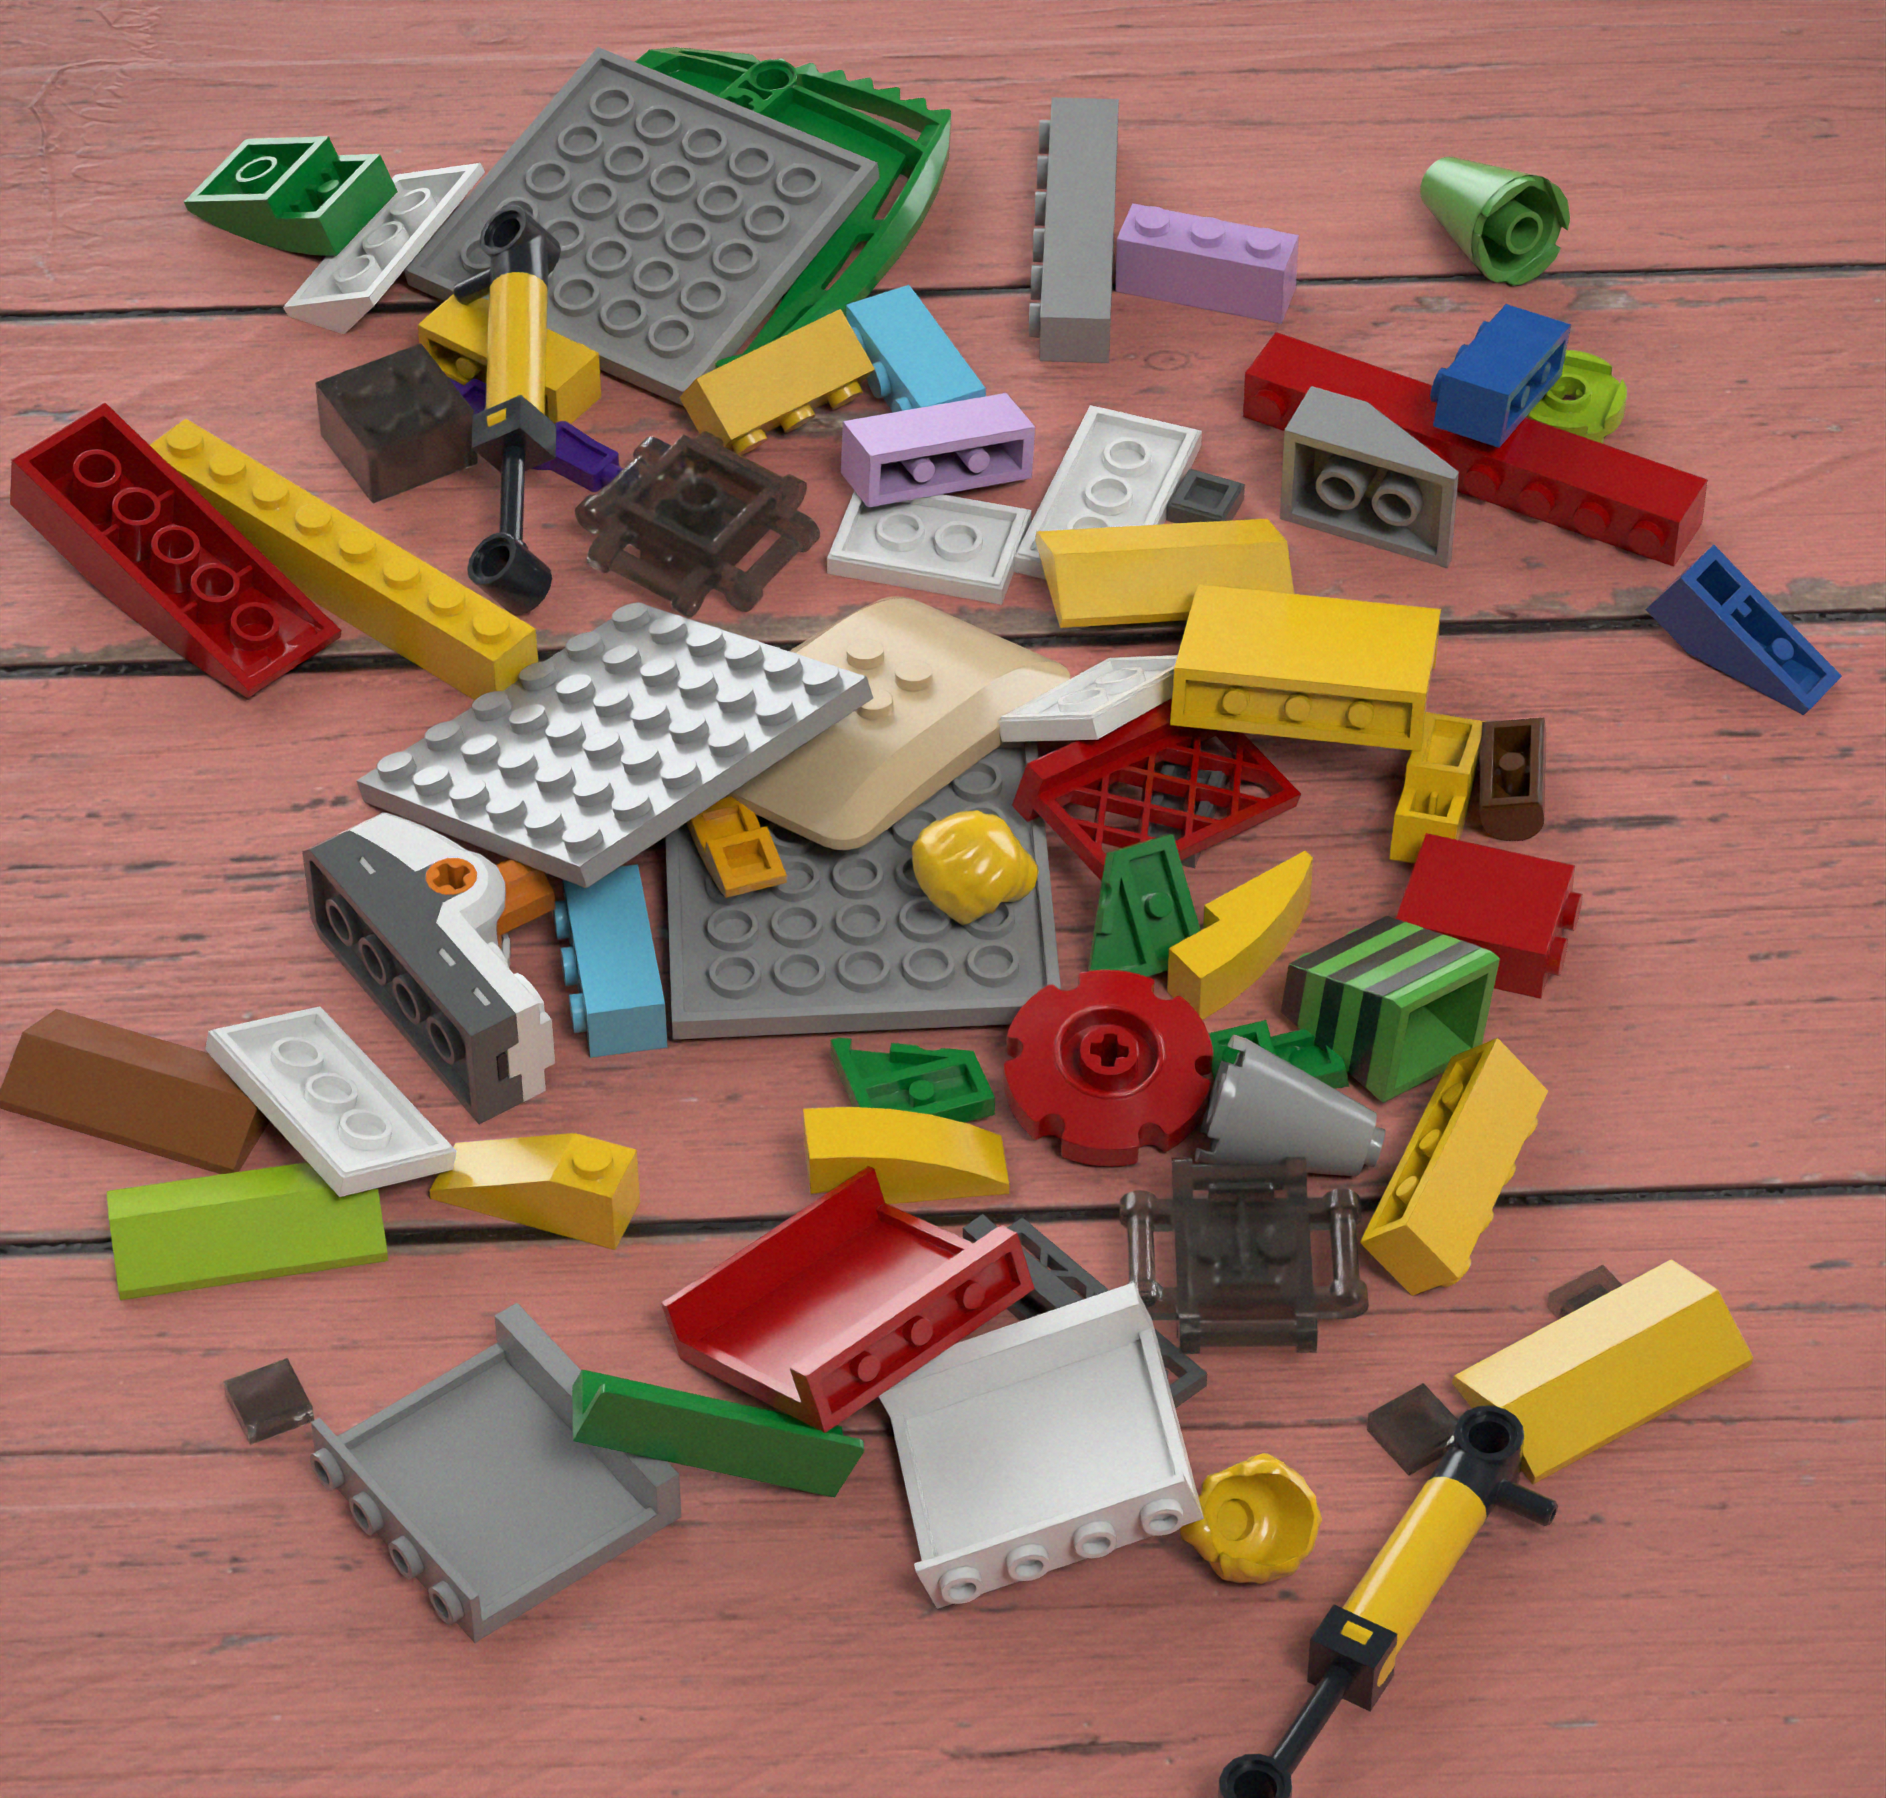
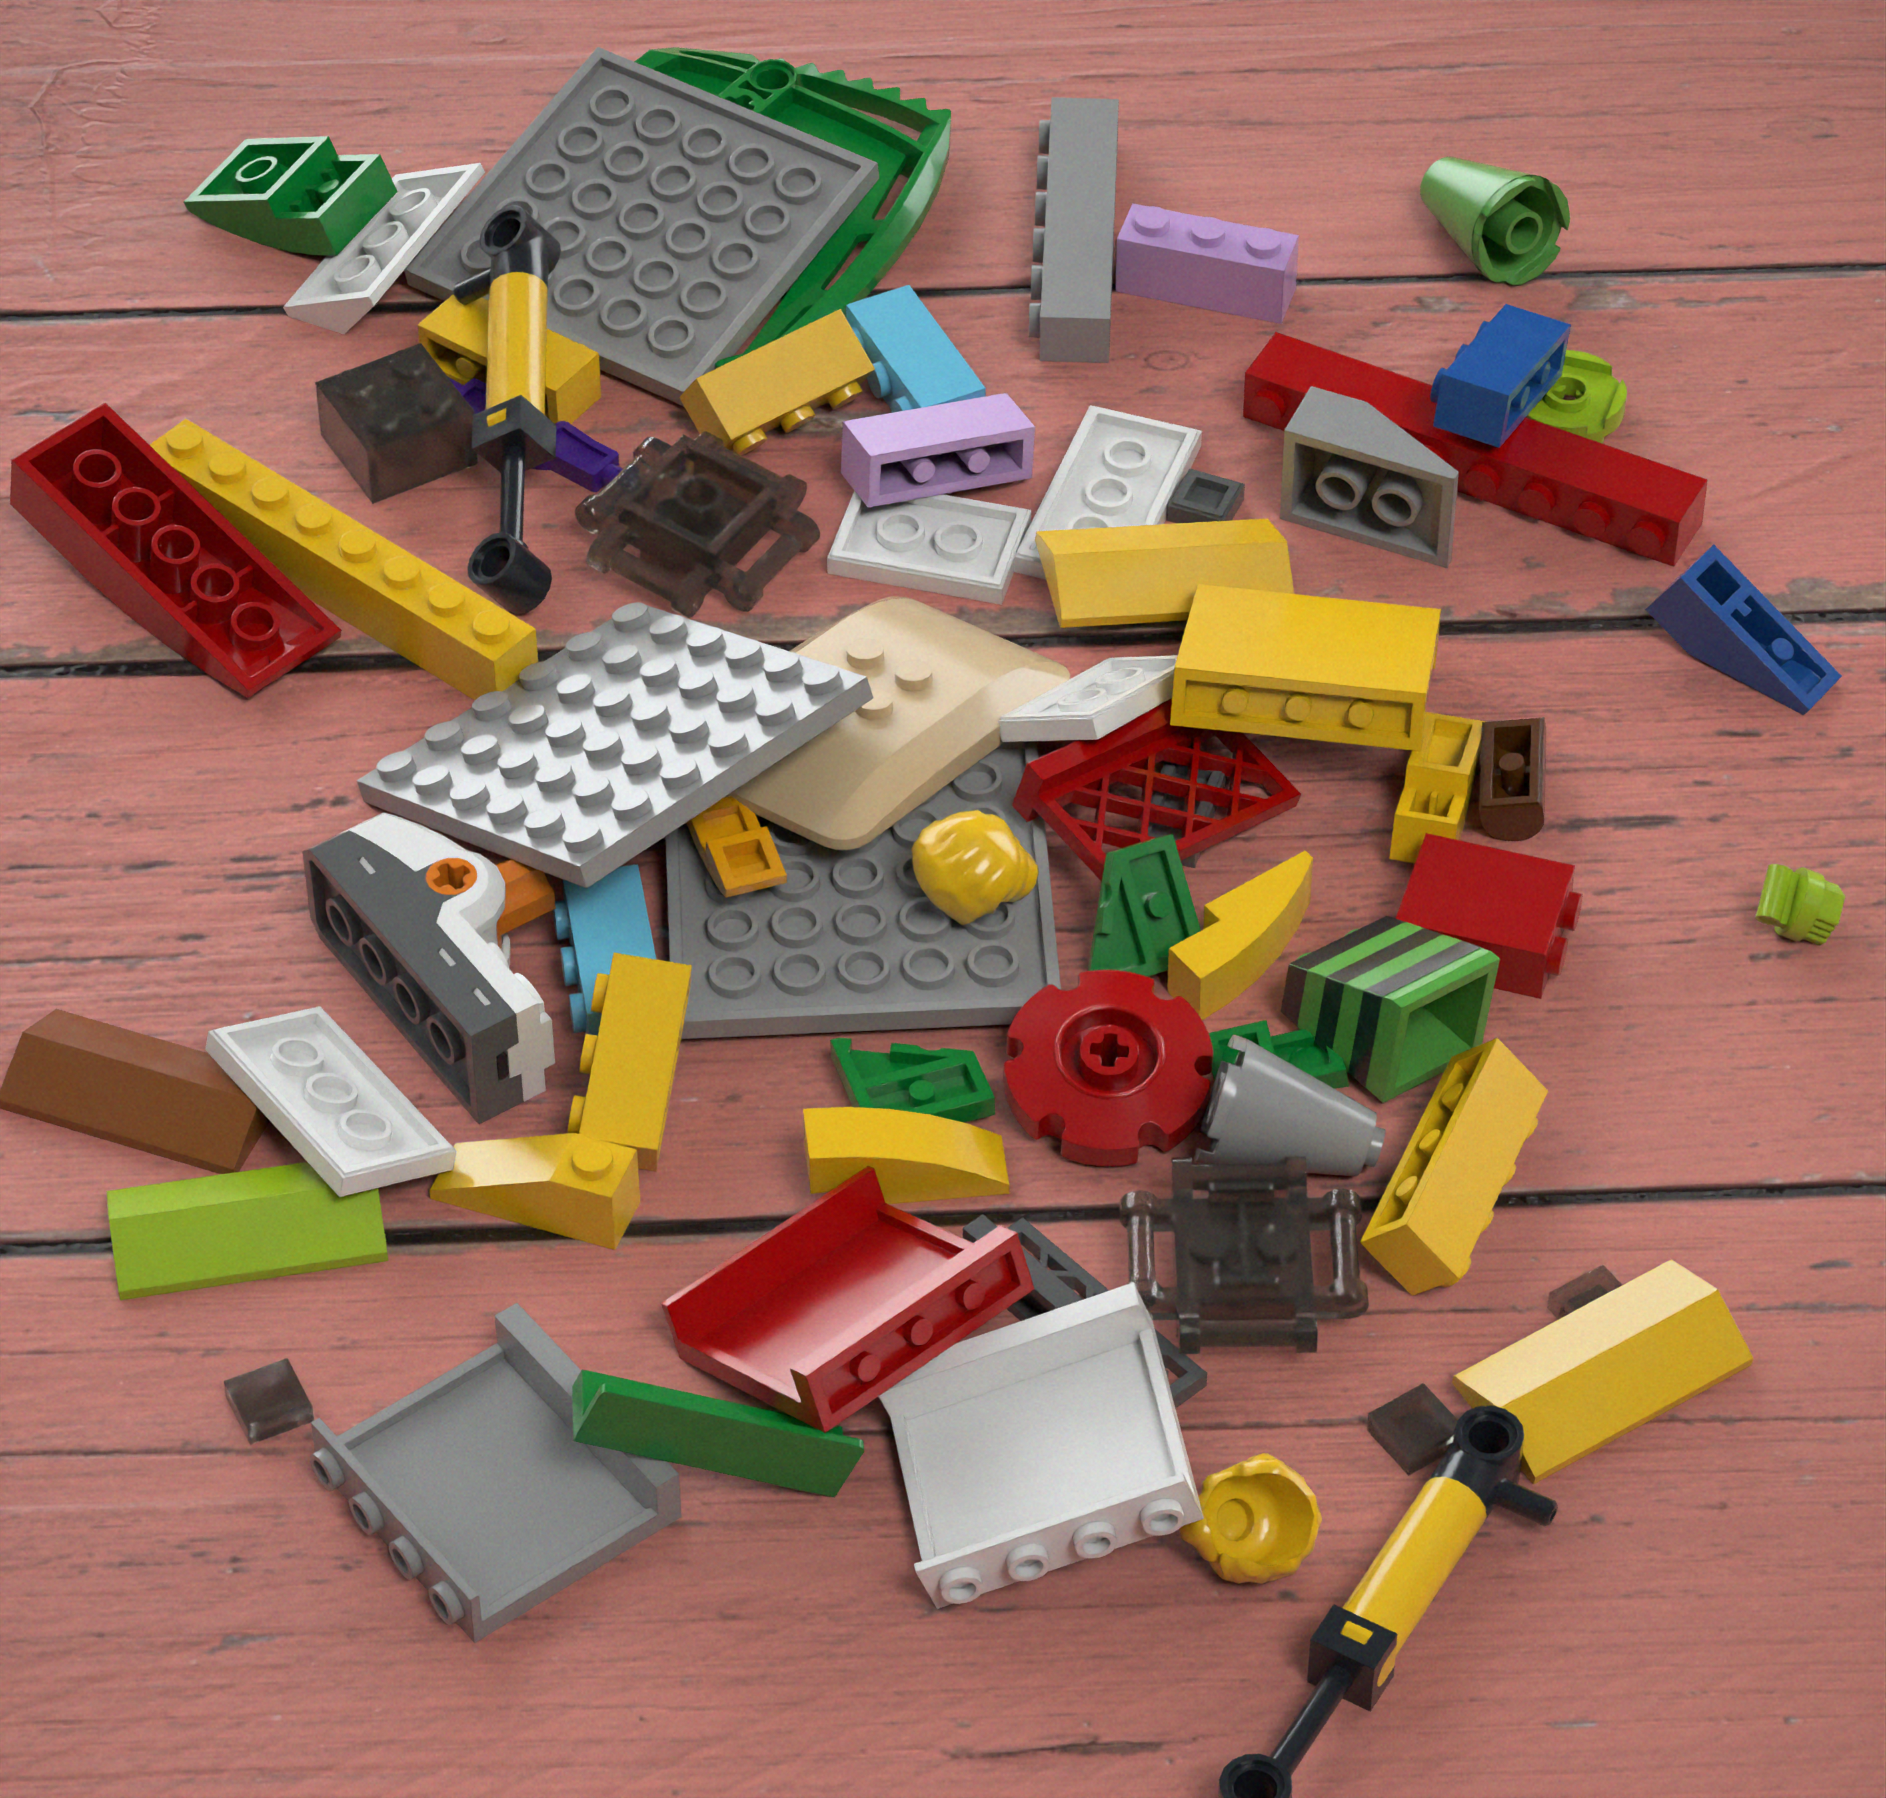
(633, 1054): none -> yellow brick
(1800, 904): none -> lime piece

